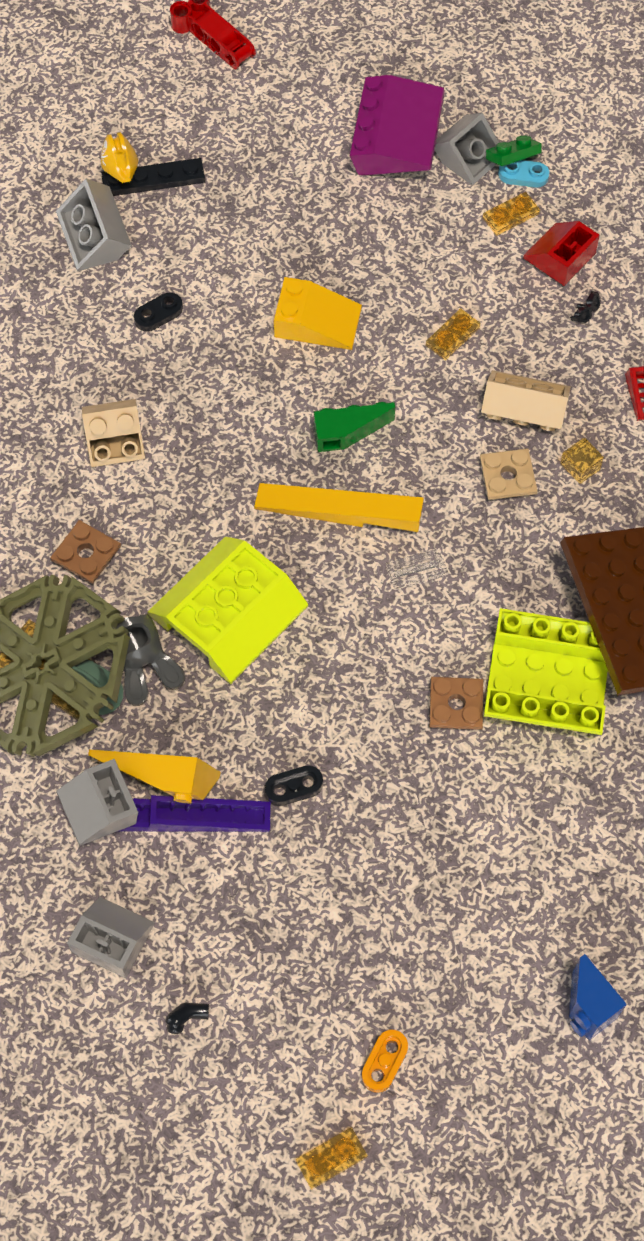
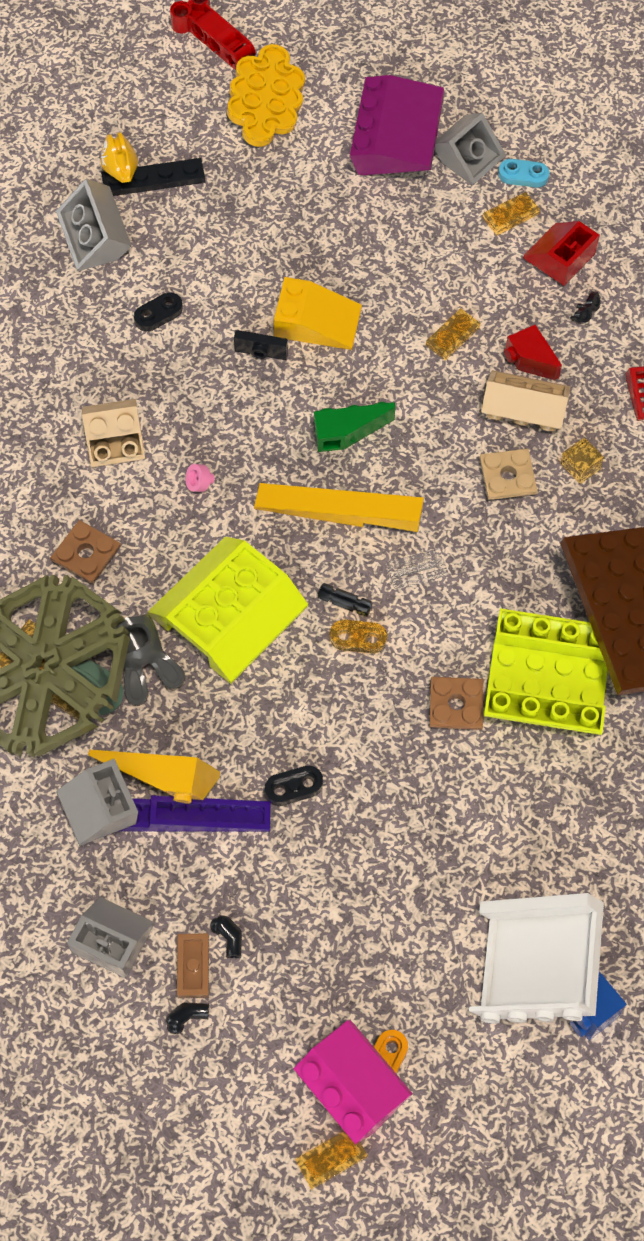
(193, 965): none -> medium nougat plate
(198, 478): none -> bright pink tile
(231, 932): none -> black arm
(261, 345): none -> black plate
(265, 95): none -> yellow plate
(345, 599): none -> black axle
(353, 1081): none -> dark pink slope
(358, 634): none -> clear yellow plate
(513, 151): green plate -> none
(532, 353): none -> red slope
(541, 958): none -> white panel

